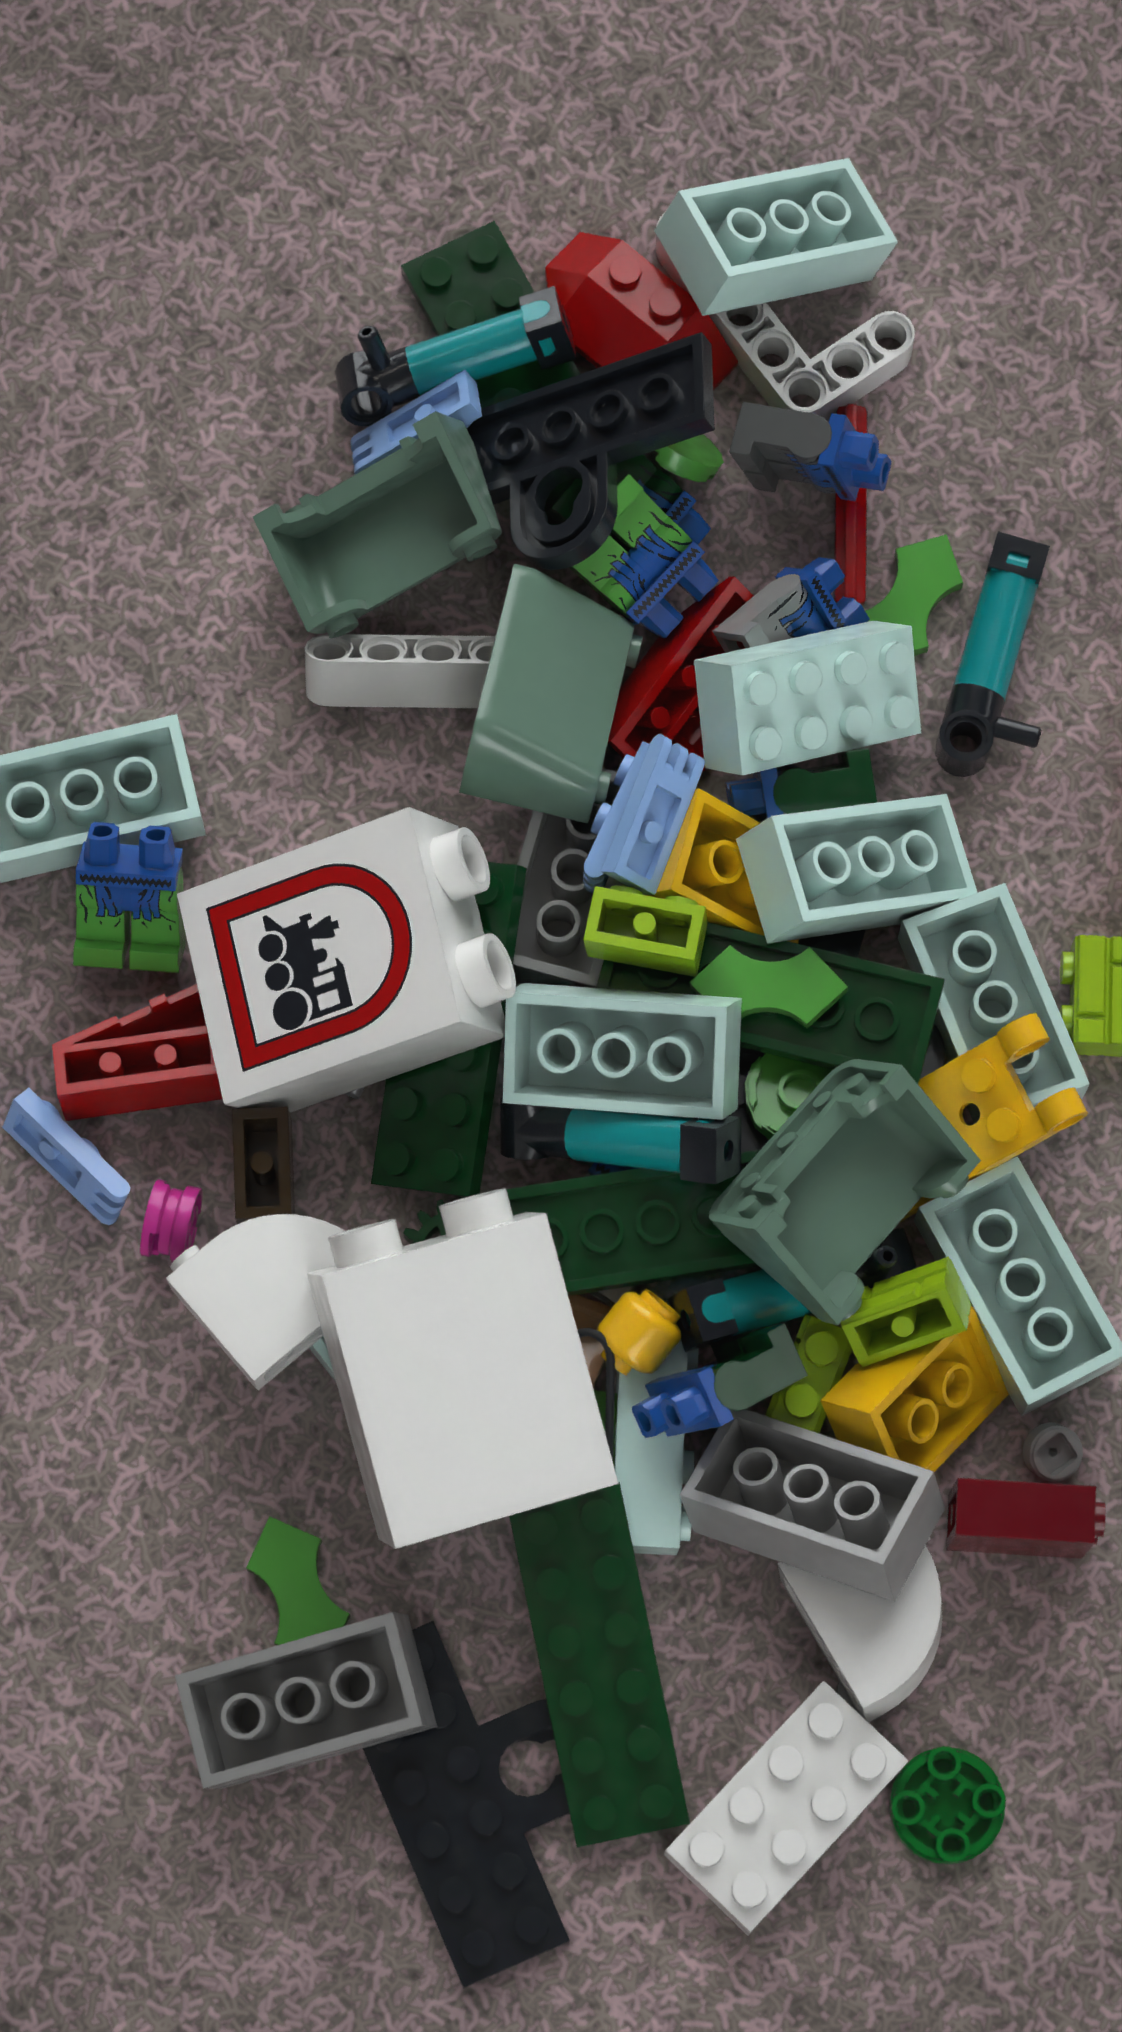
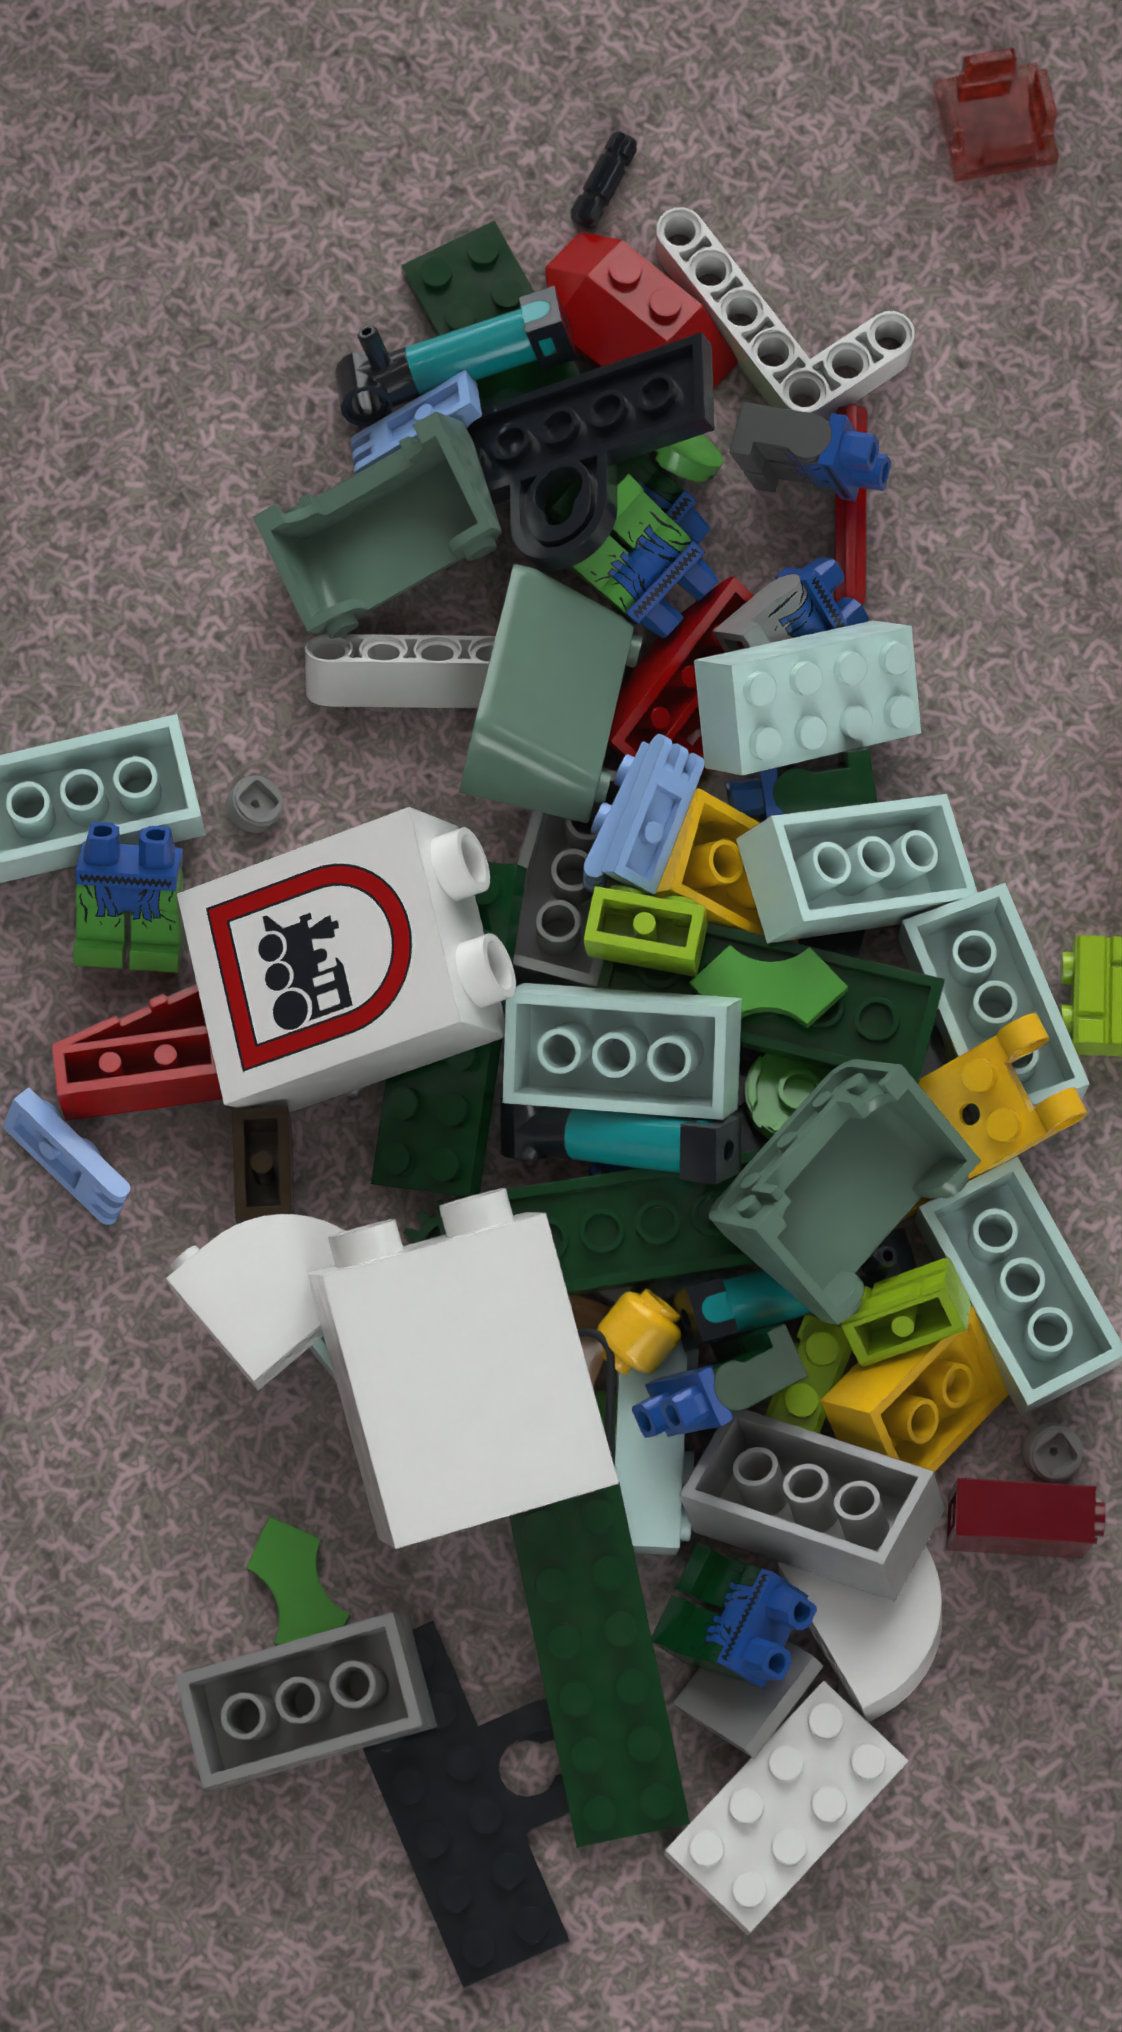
(170, 1220): dark pink wheel -> none
(254, 804): none -> light grey tile
(604, 180): none -> black axle
(742, 1711): none -> light grey tile
(745, 1621): none -> hips
(775, 236): light aqua brick -> none
(923, 579): bright green tile -> none
(947, 1805): green tile -> none
(991, 657): piece -> none
(997, 116): none -> clear red panel

